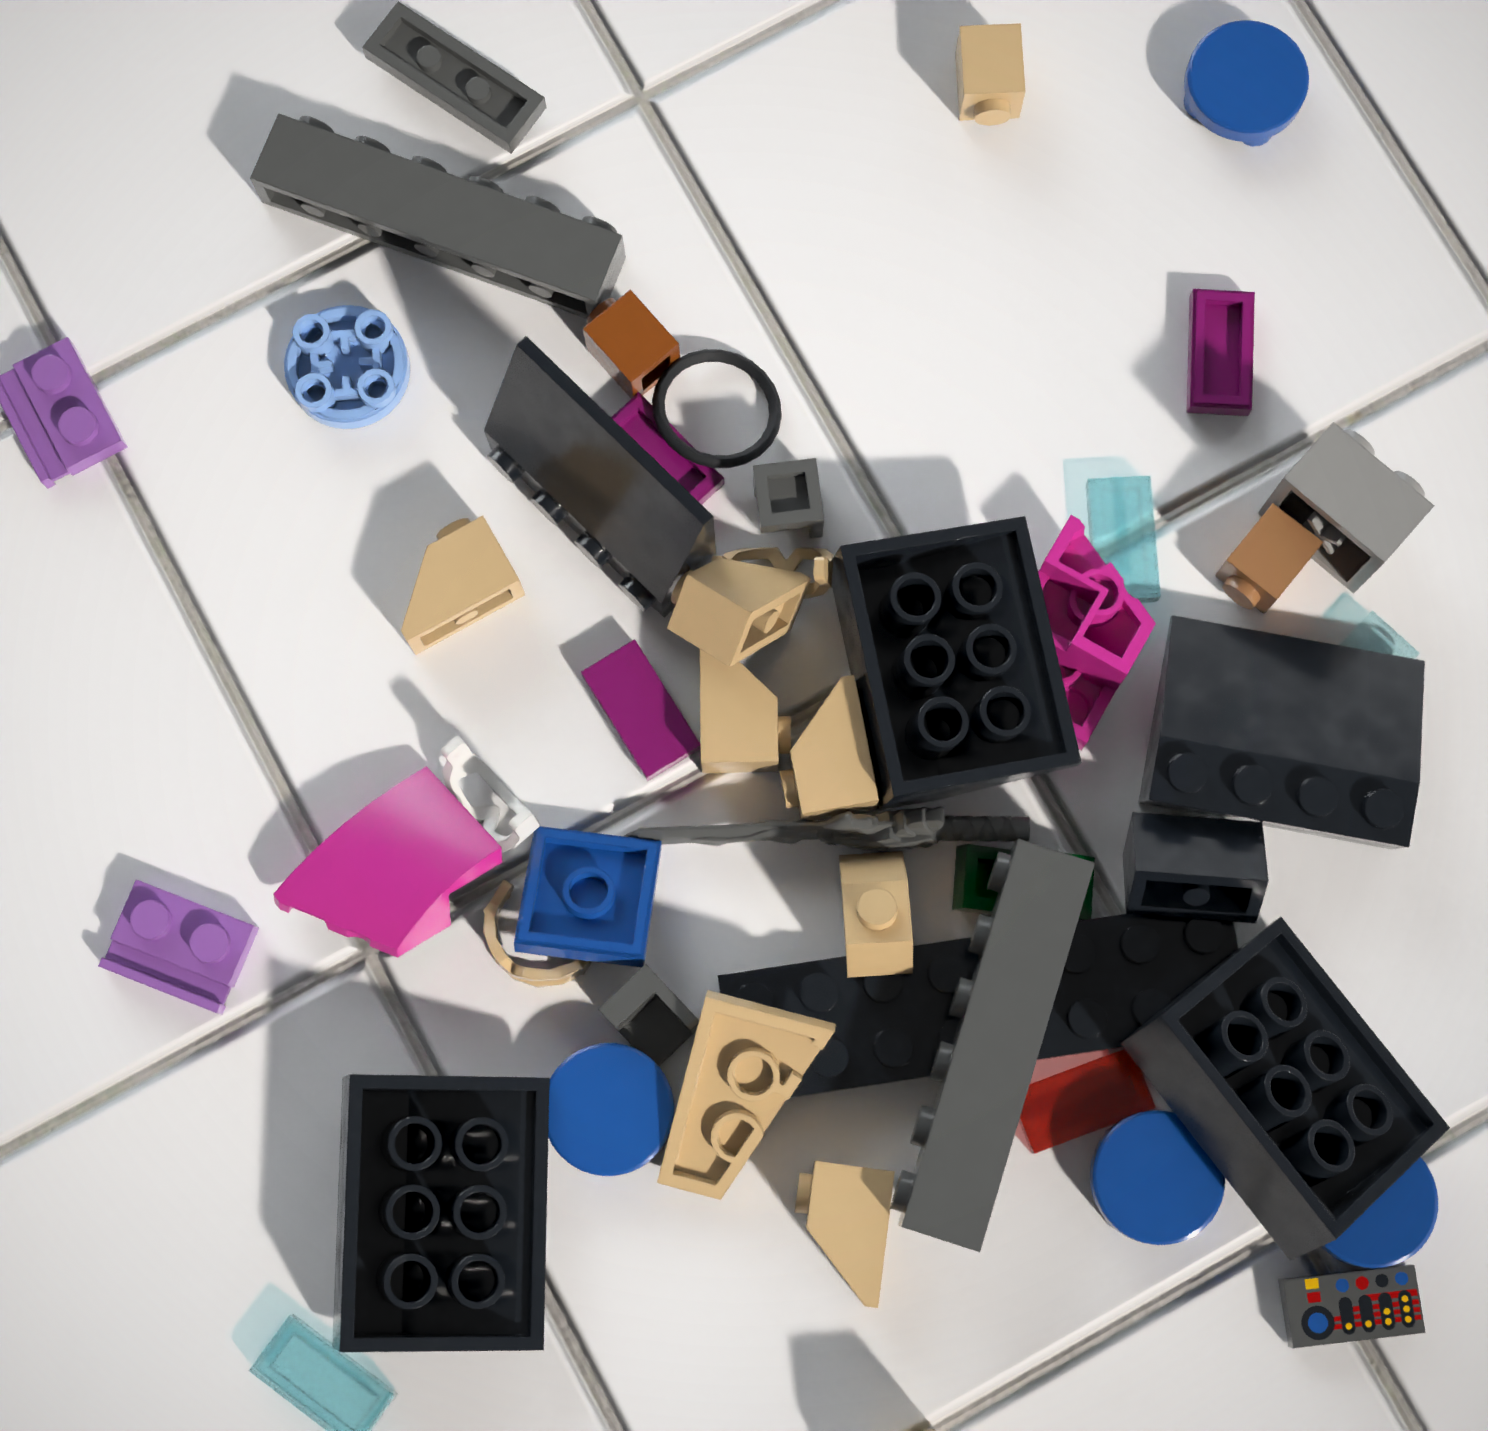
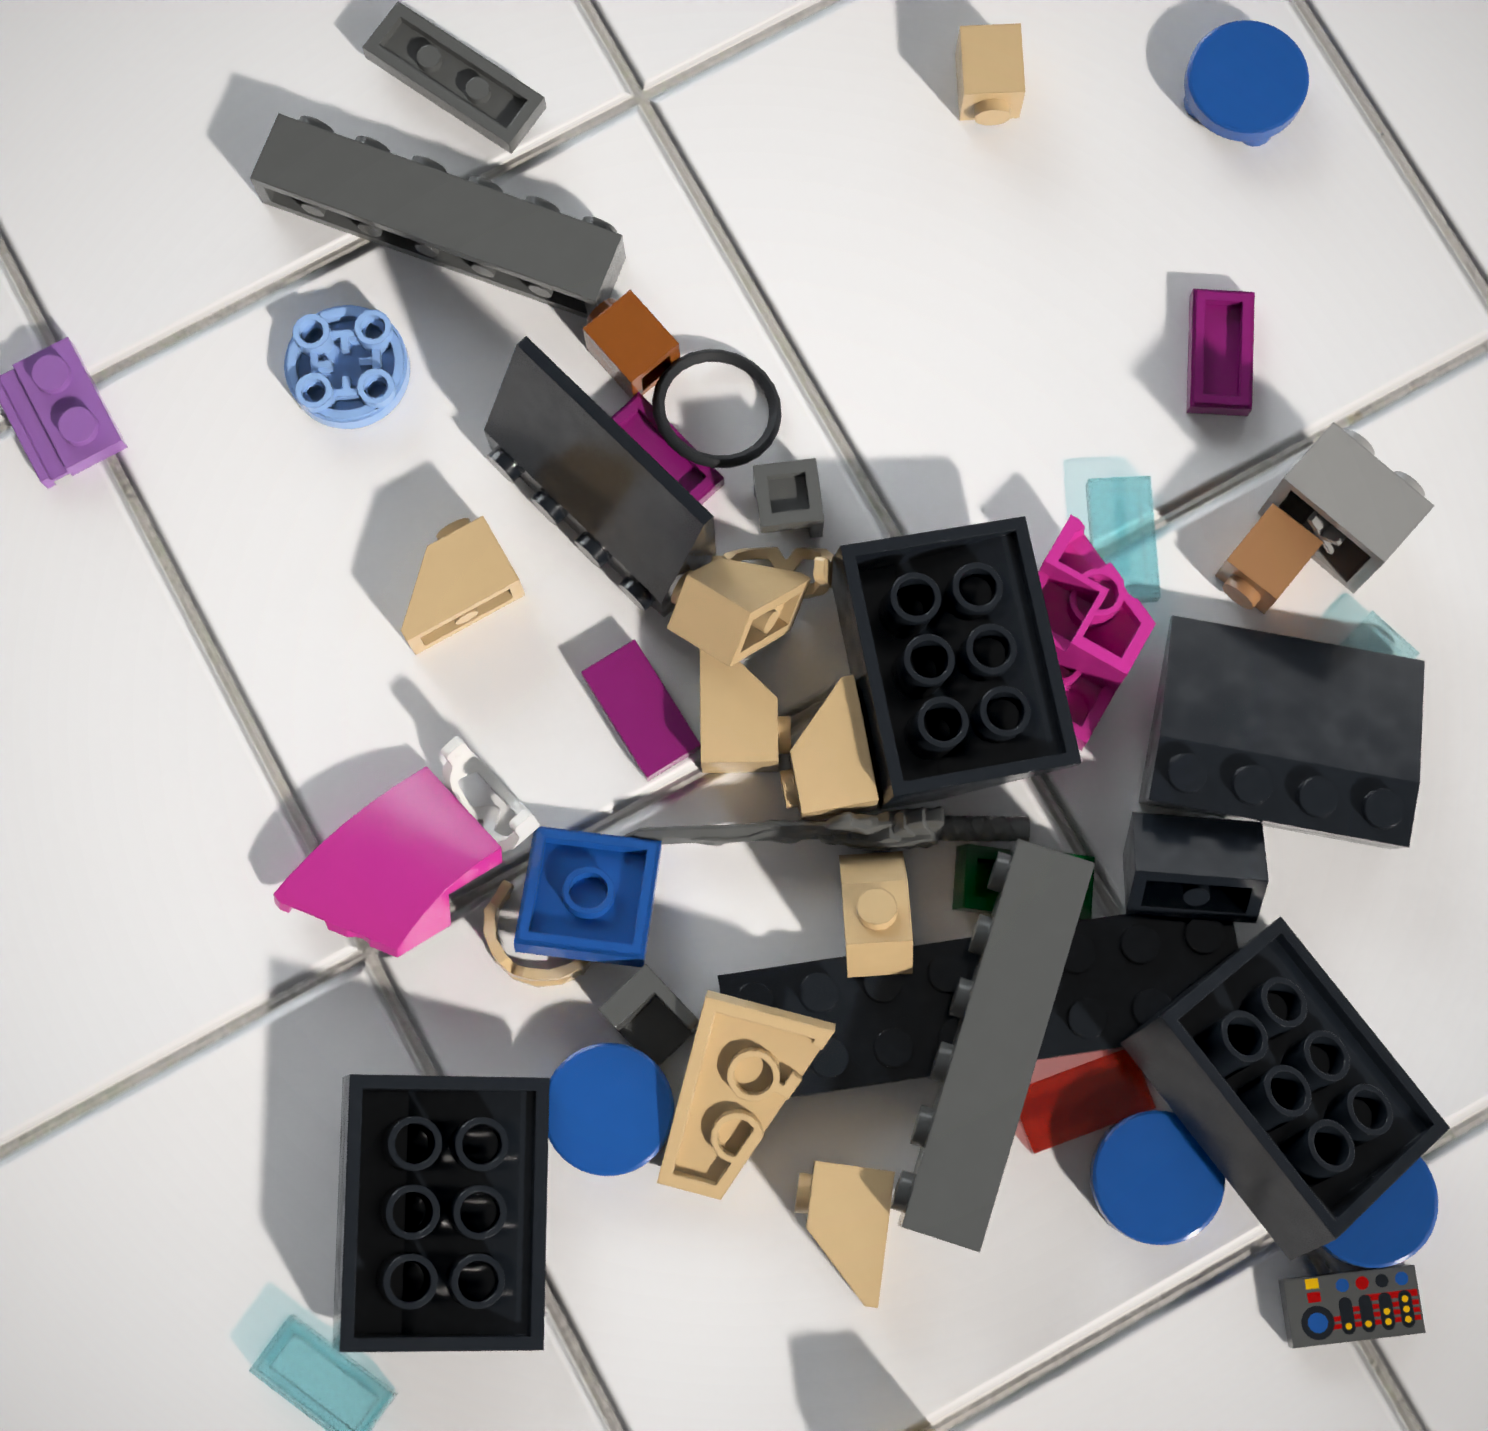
(179, 947): medium lavender plate -> none

